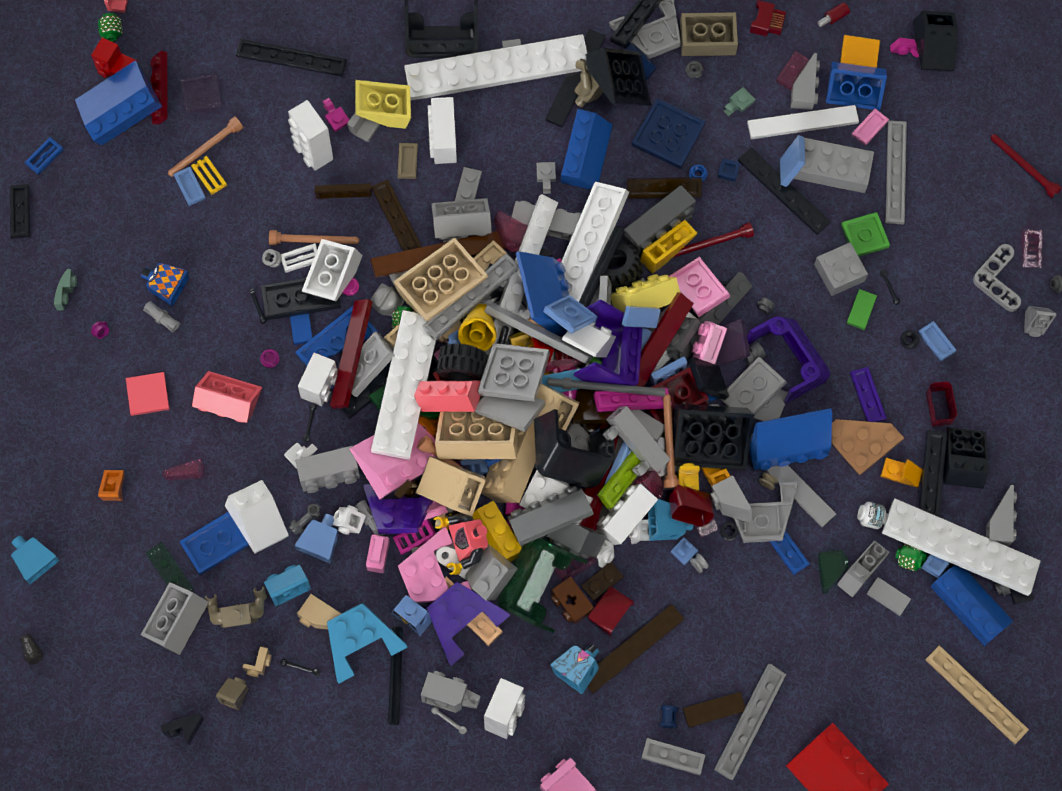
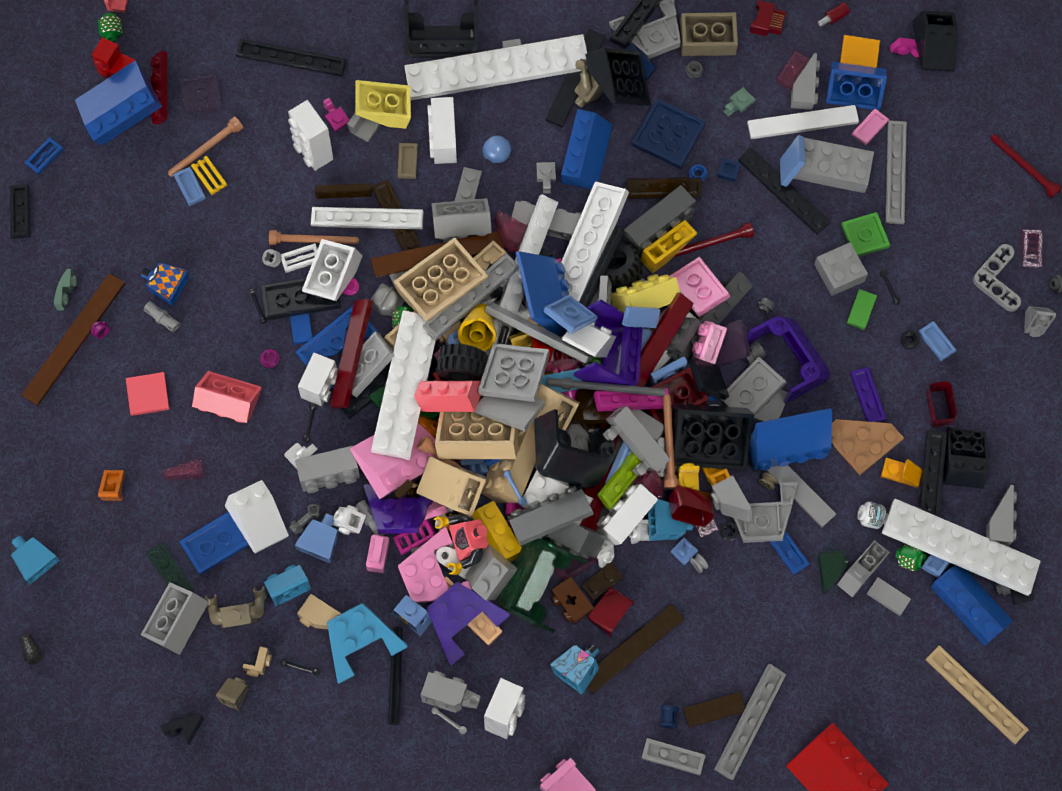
(73, 339): none -> reddish brown tile
(367, 218): none -> white tile
(496, 149): none -> medium blue hair
(522, 501): none -> medium blue hinge

